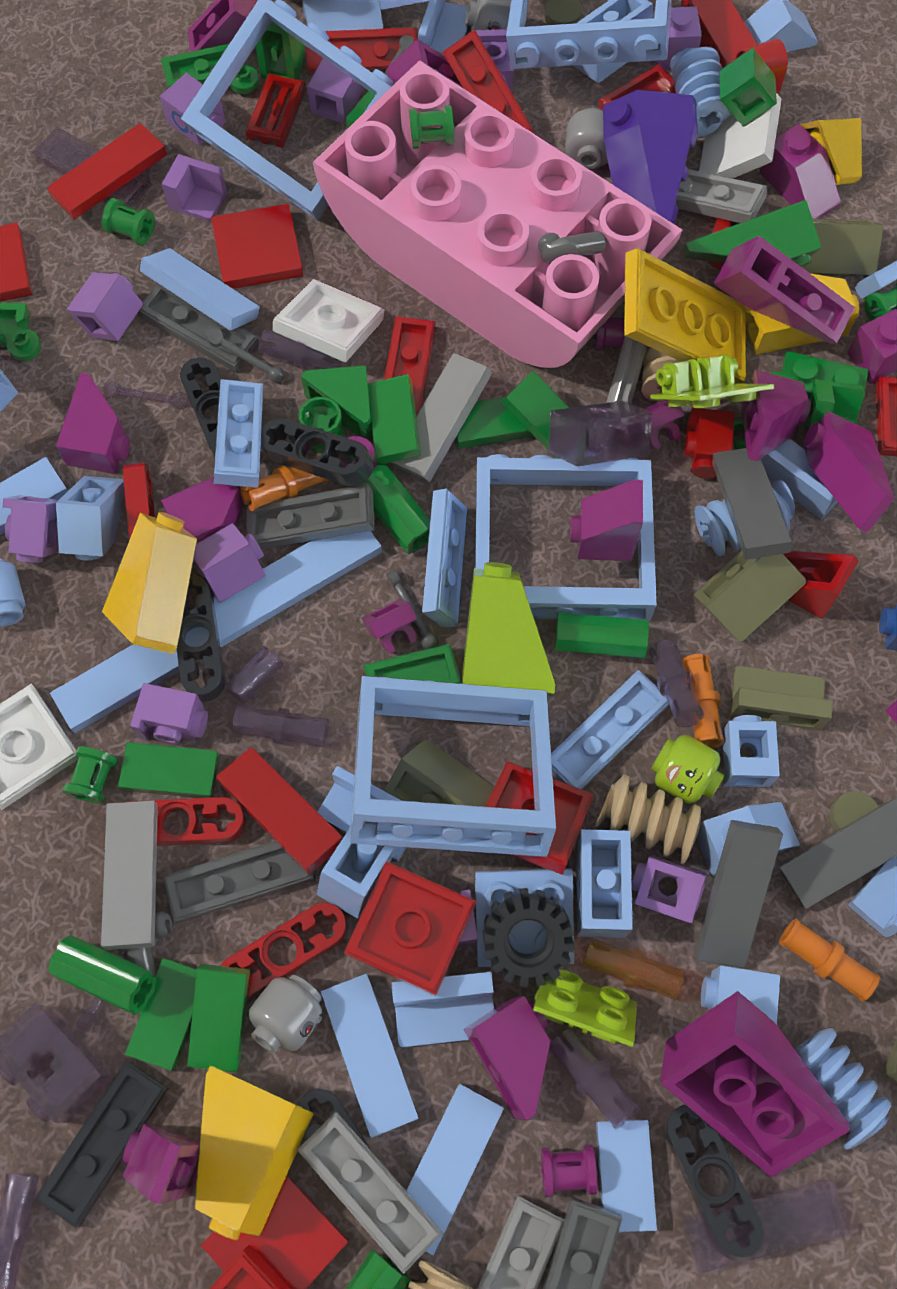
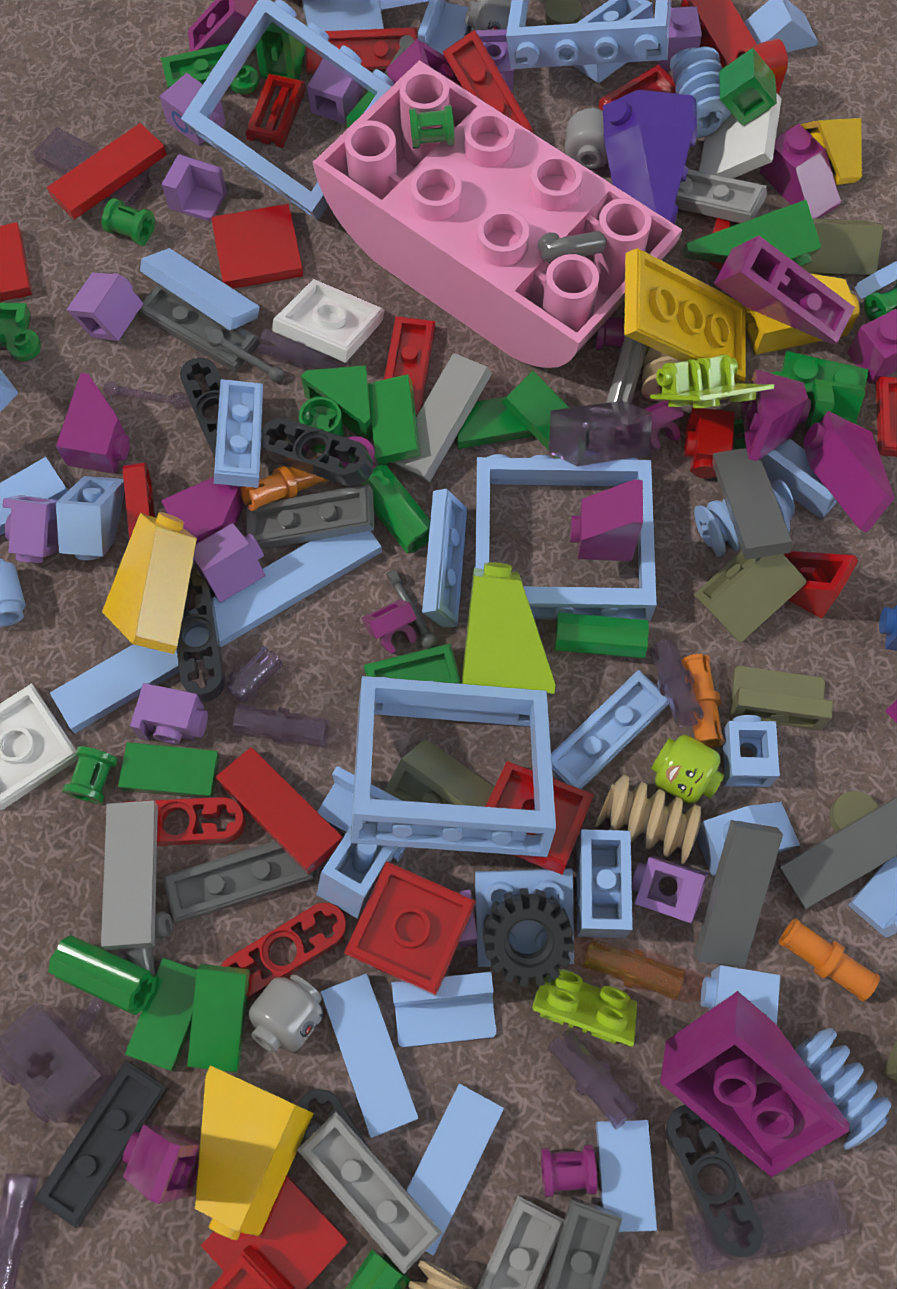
(513, 1052): magenta slope -> none

